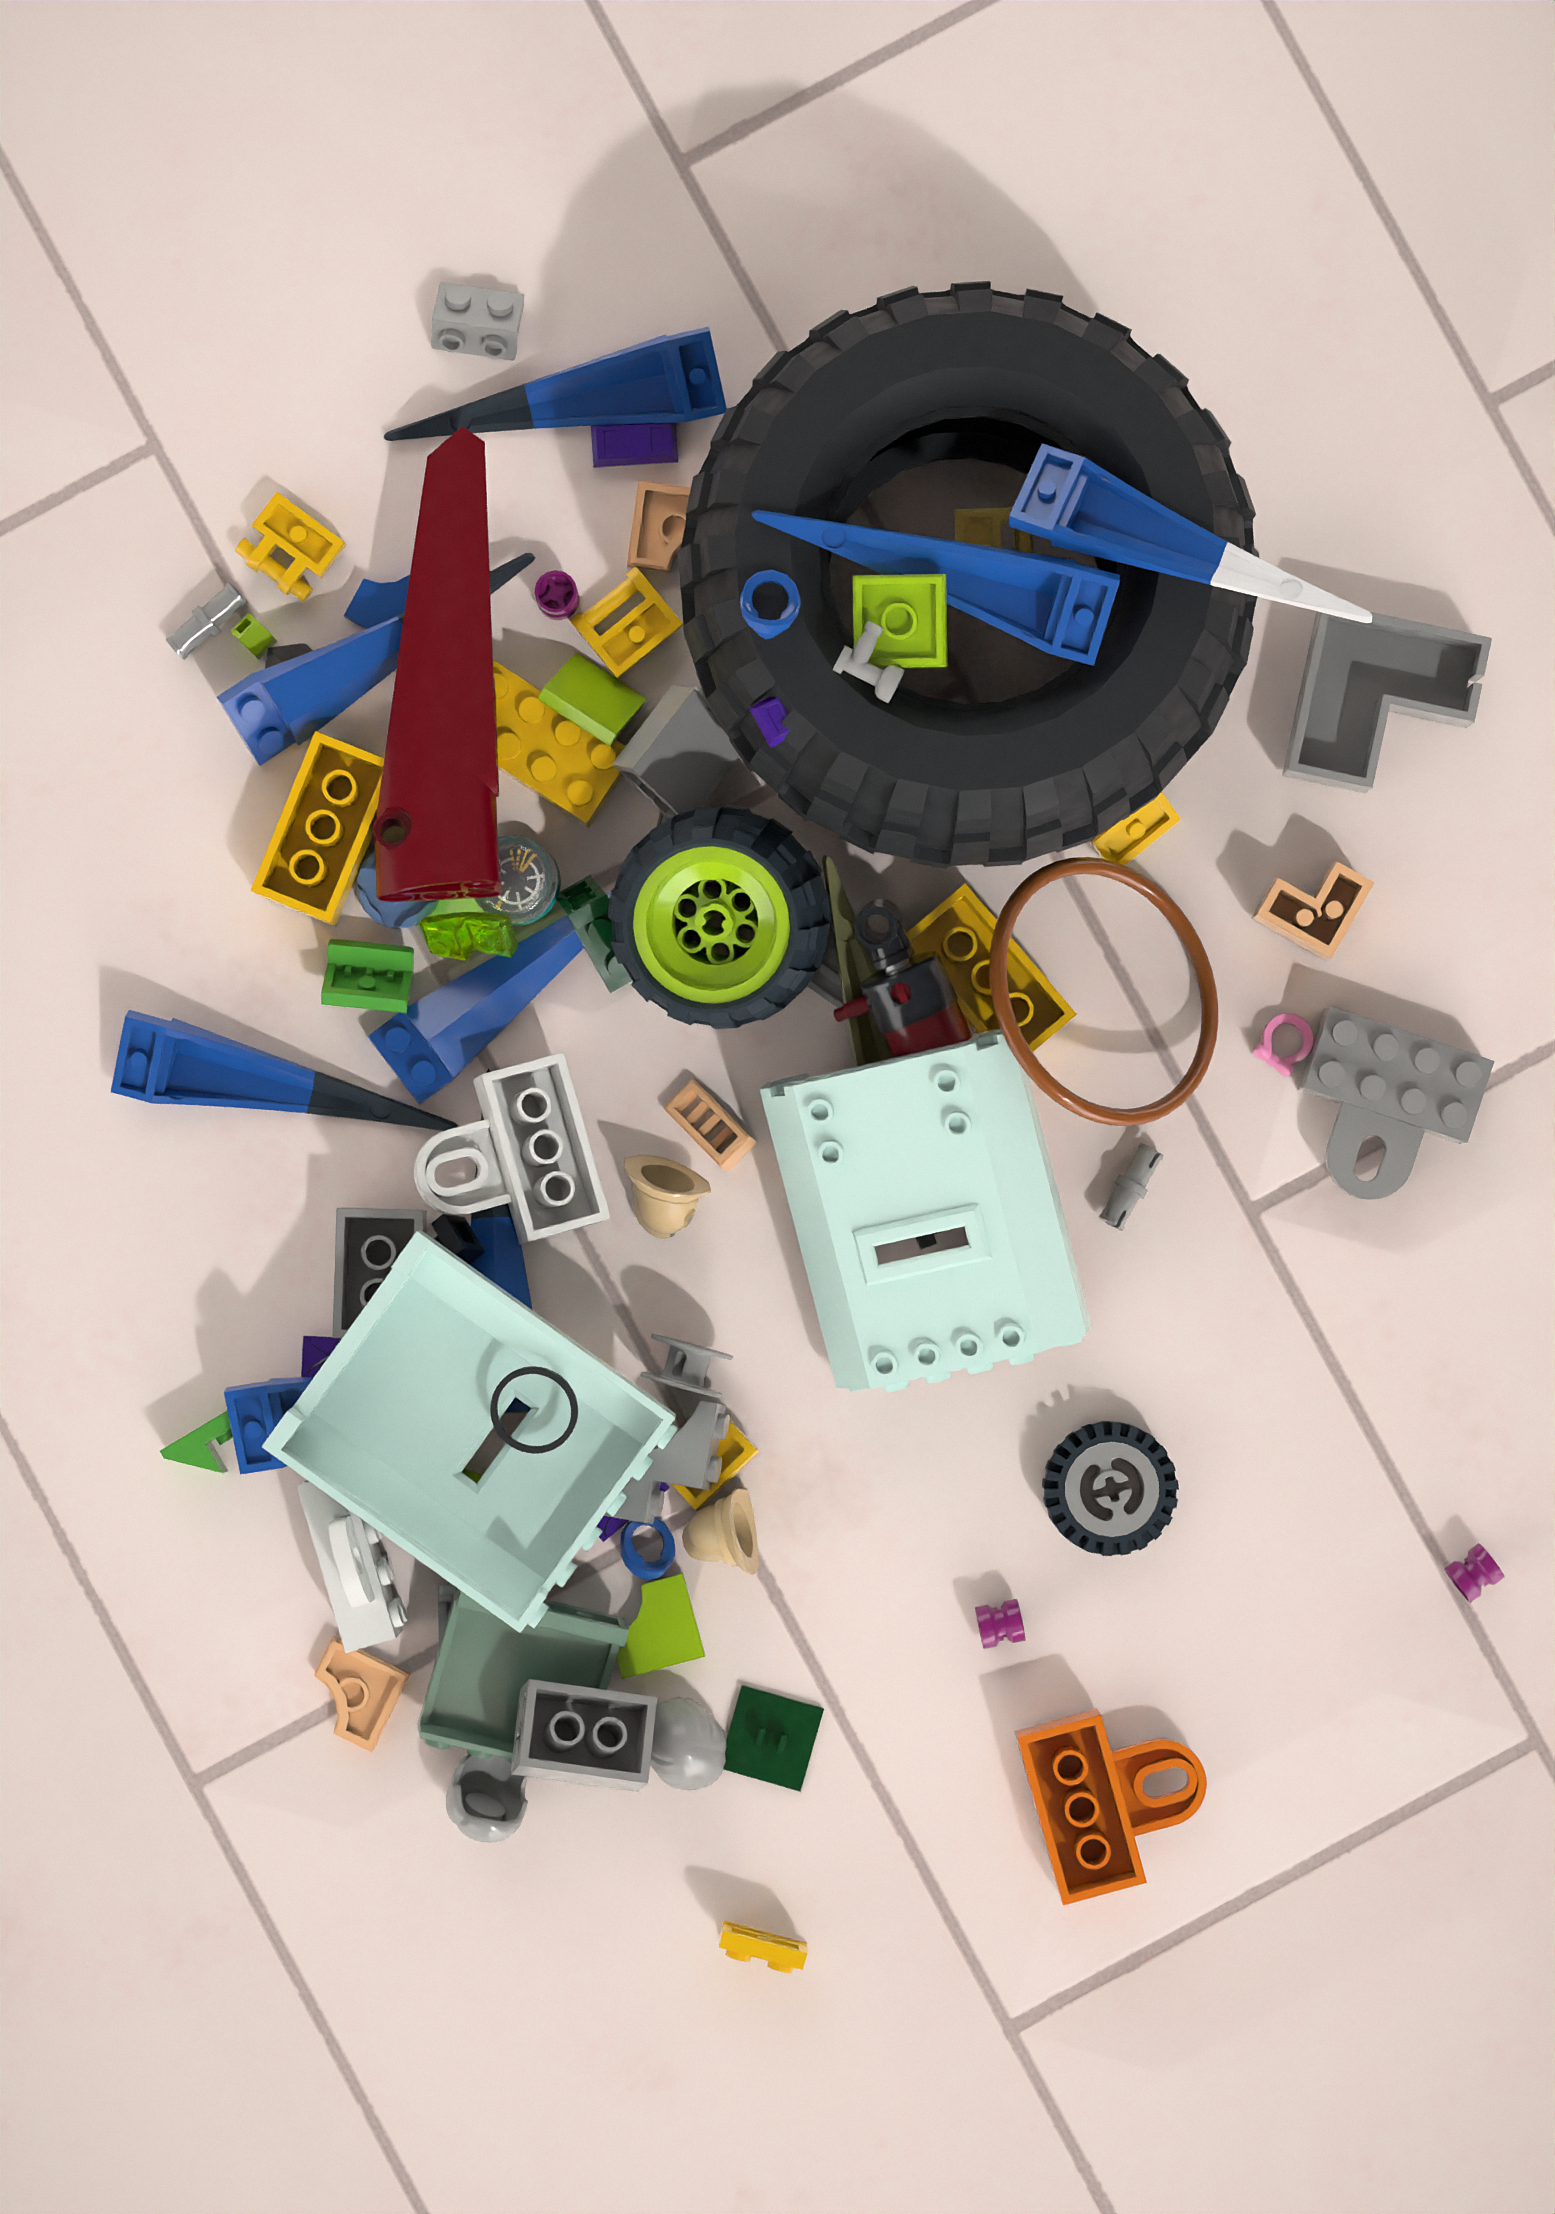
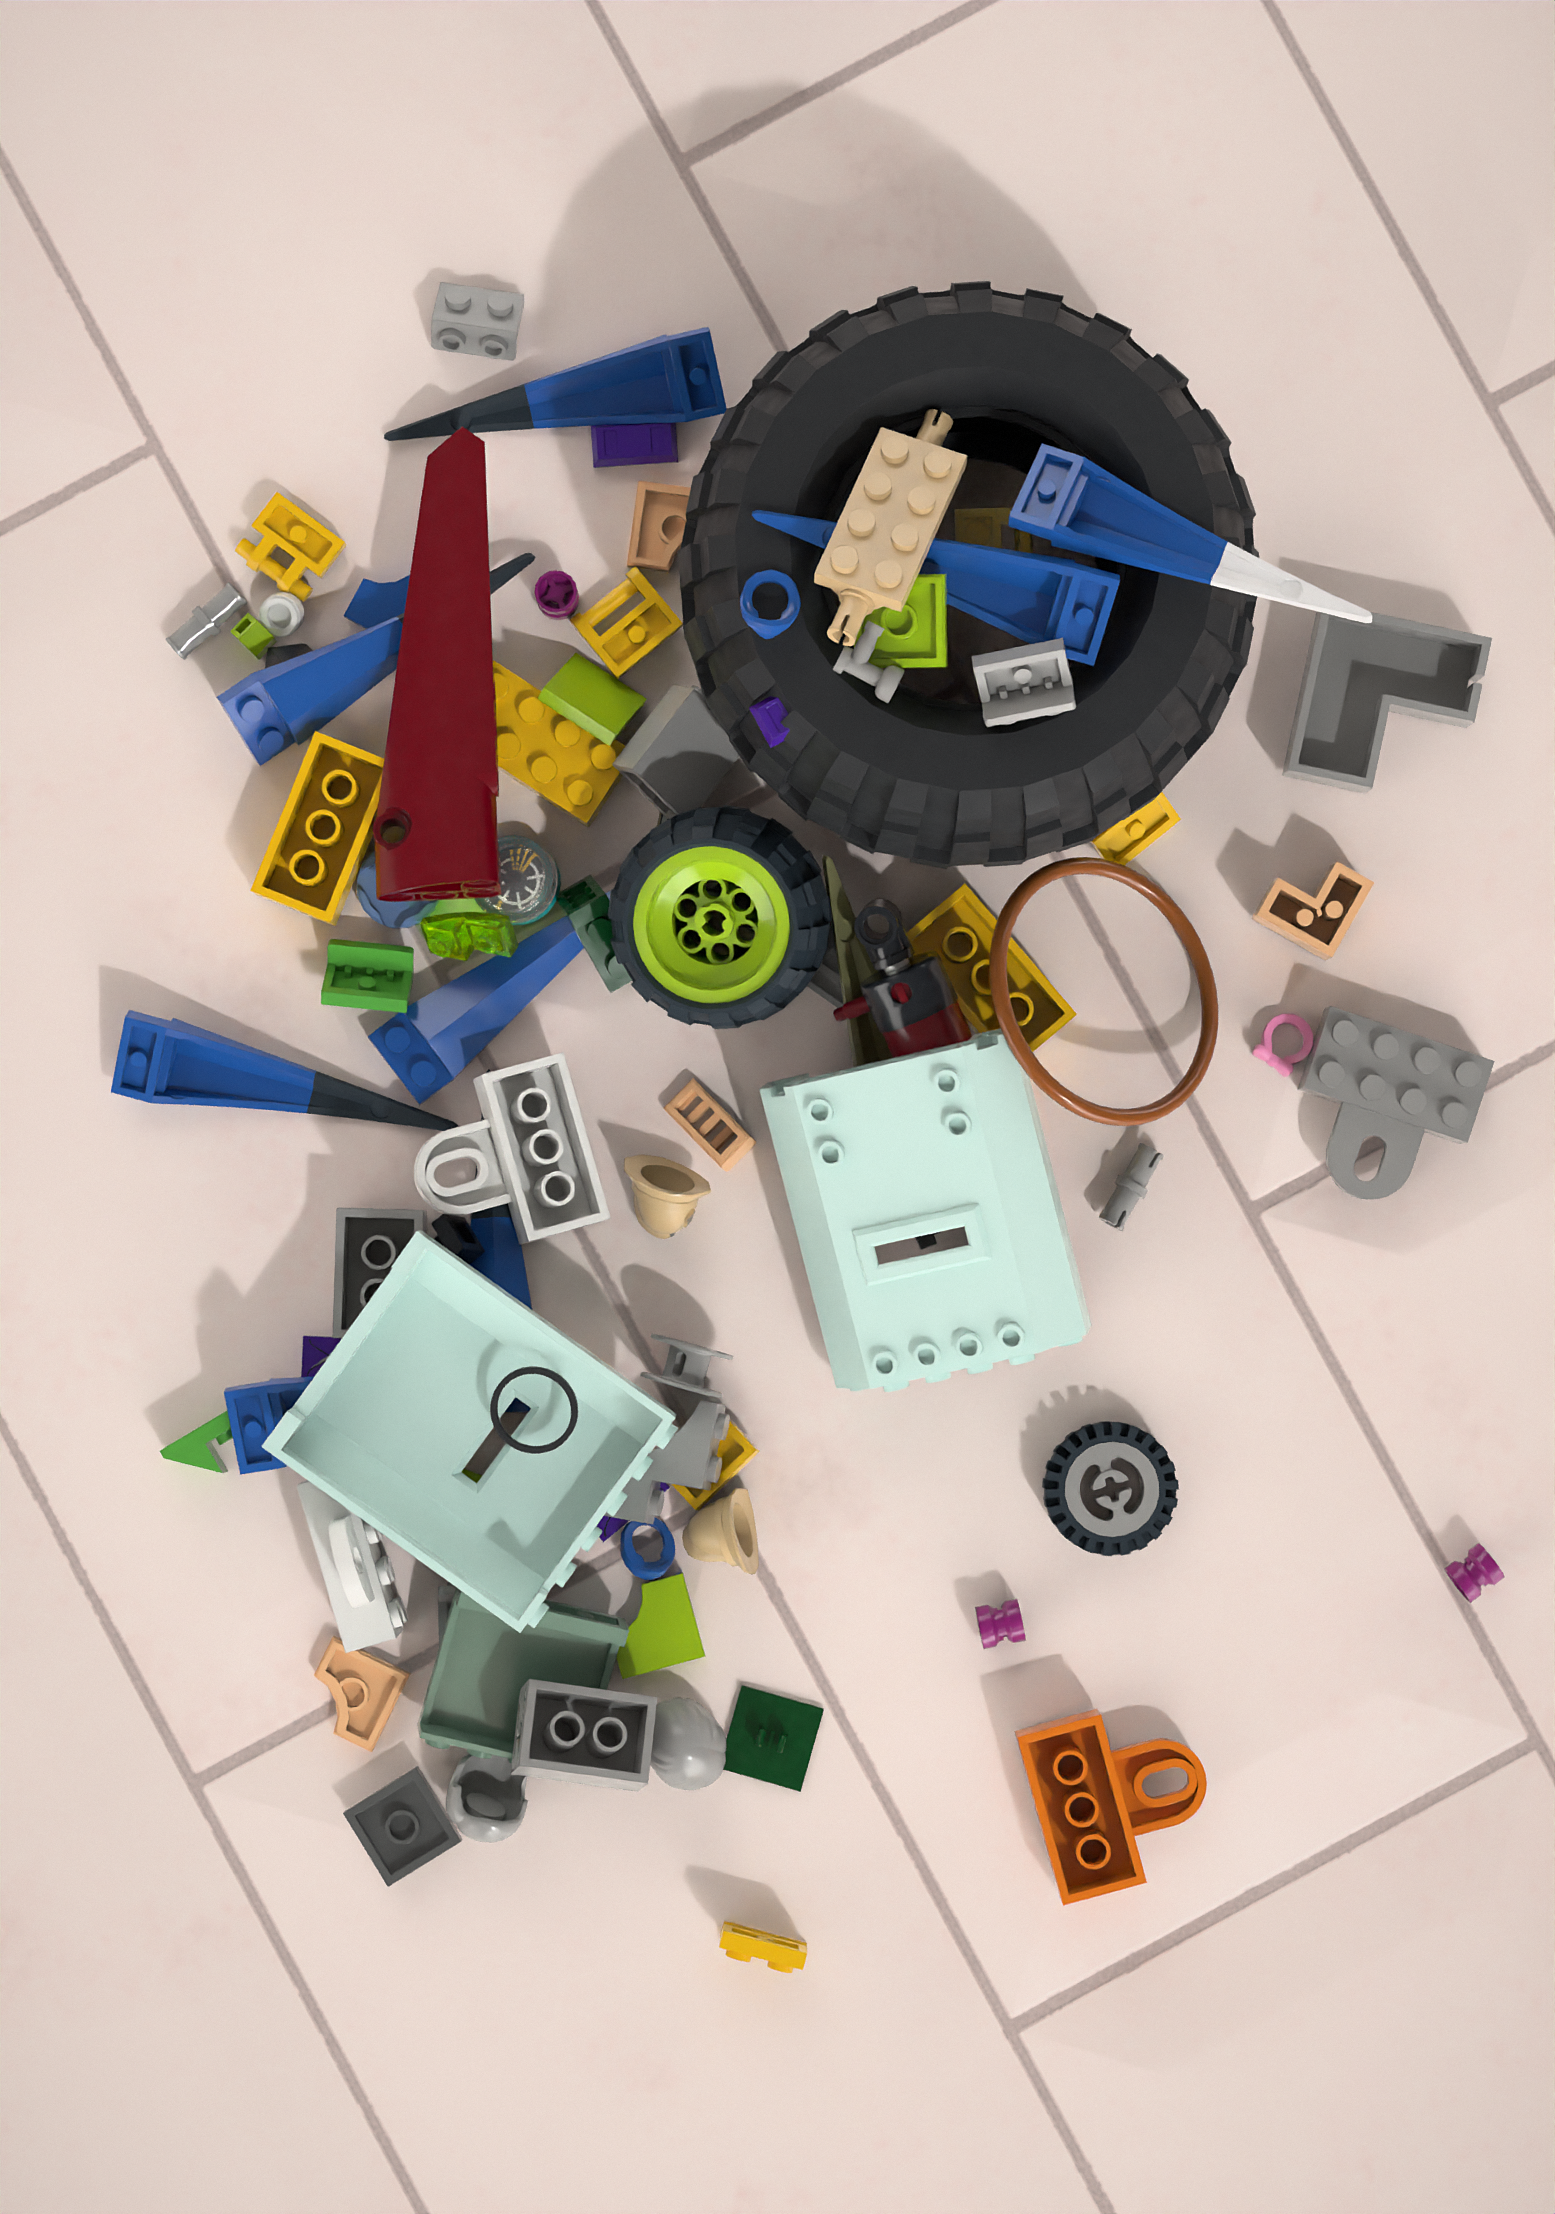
(281, 614): none -> white tile
(402, 1826): none -> dark grey plate
(889, 523): none -> tan plate
(1024, 682): none -> light grey bracket

